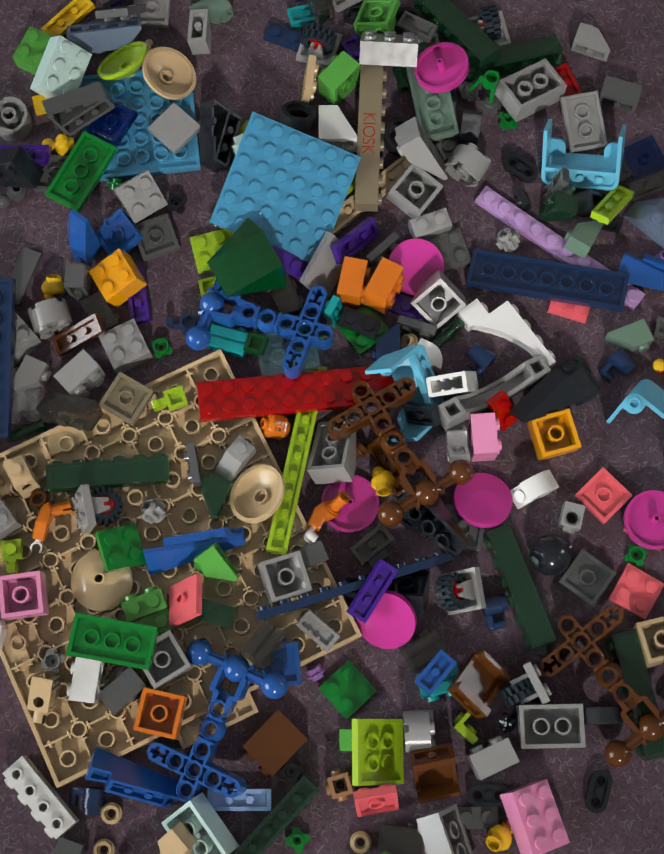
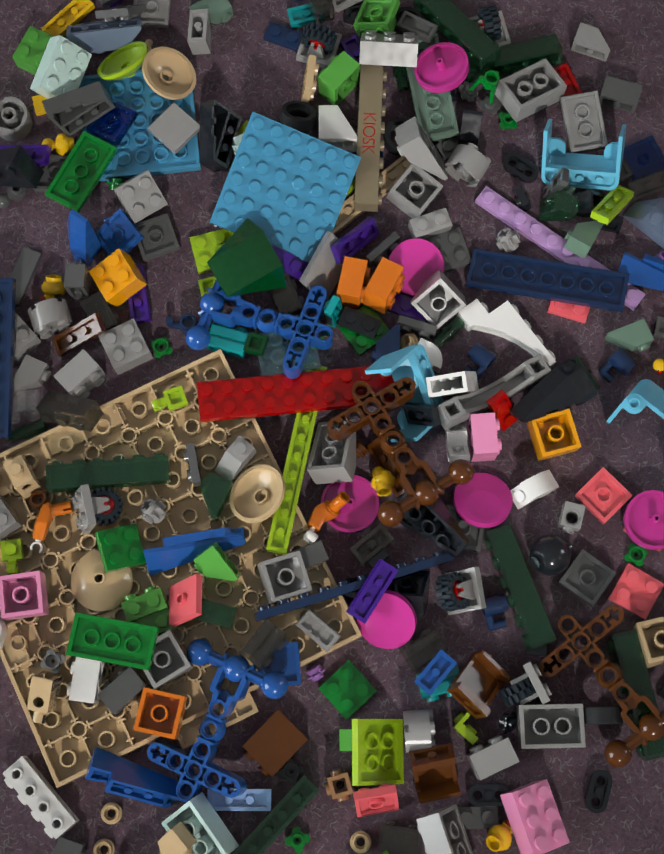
(92, 799): dark blue piece -> none
(126, 398): dark tan plate -> none
(173, 198): black plate -> none
(275, 426): orange head -> none

